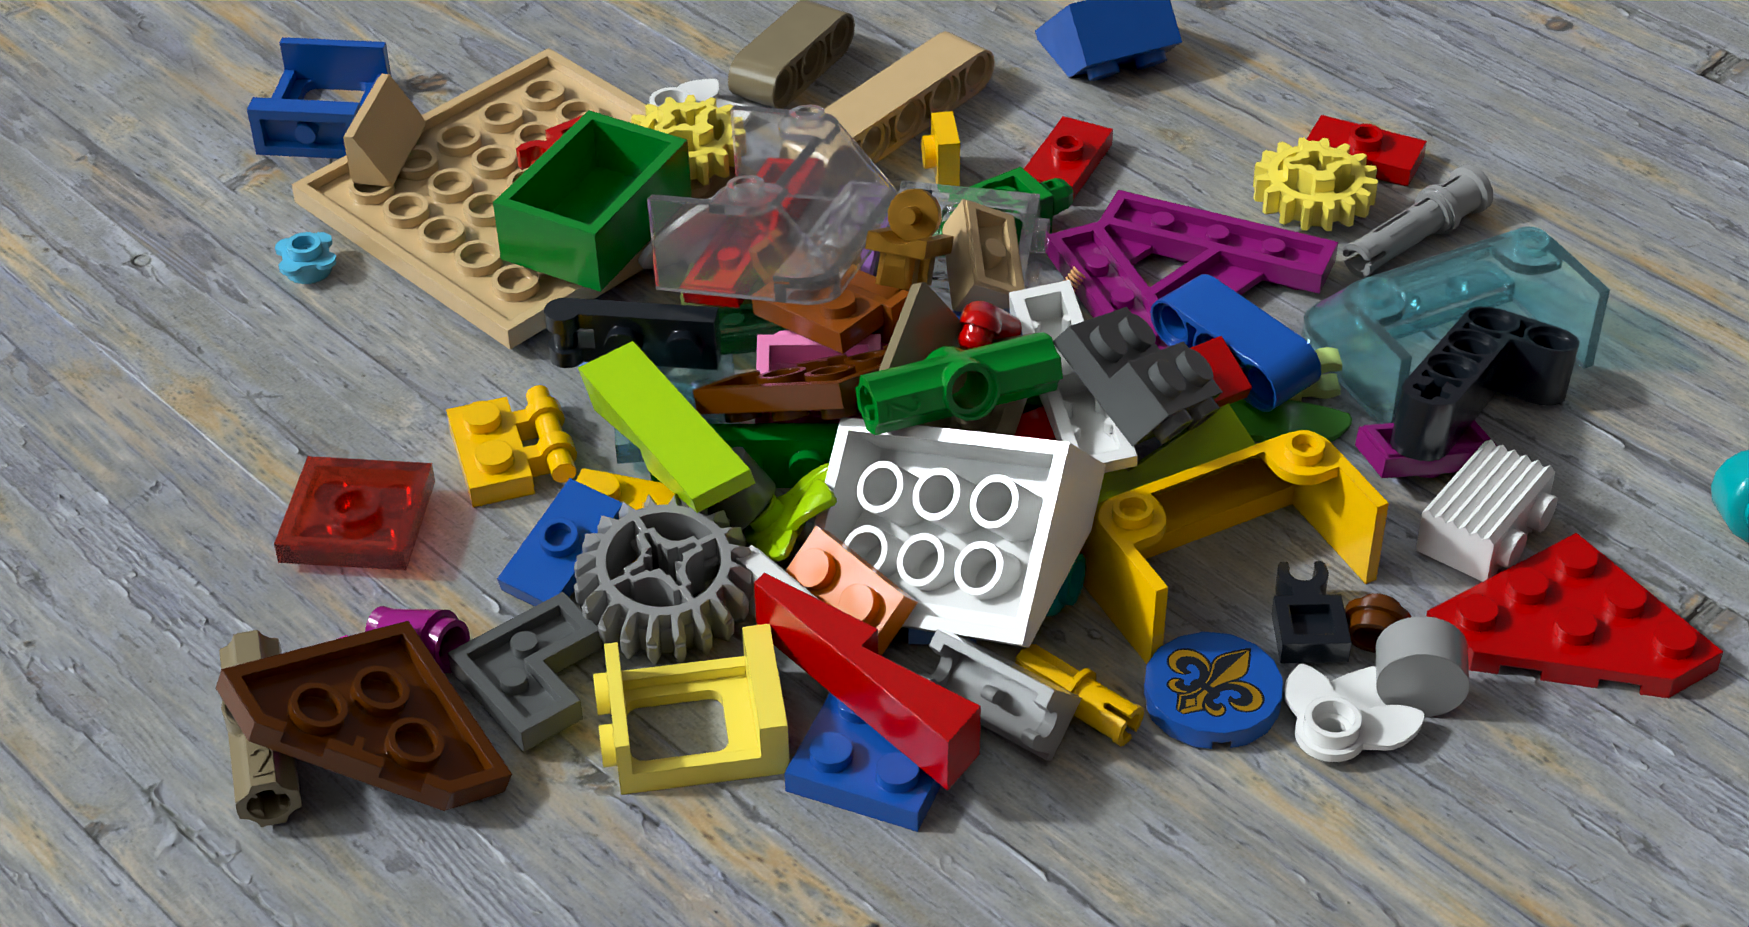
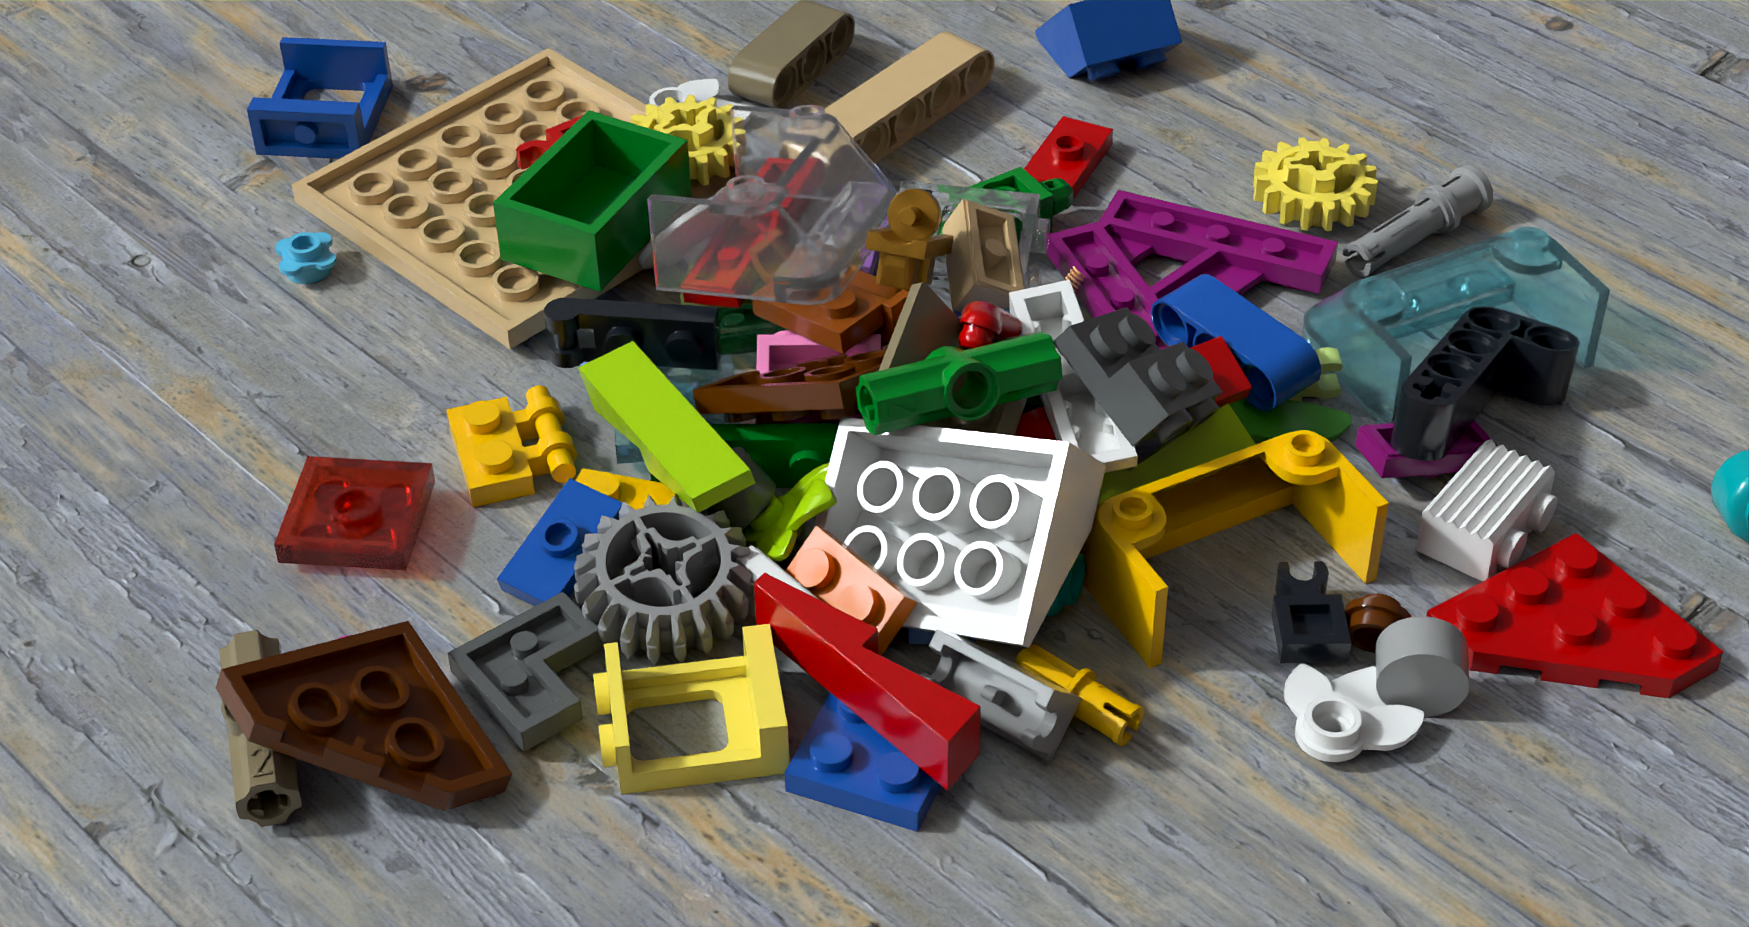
(382, 134): tan slope -> none
(437, 628): magenta cone -> none
(942, 149): yellow plate -> none
(1213, 690): blue tile -> none
(1393, 154): red plate -> none

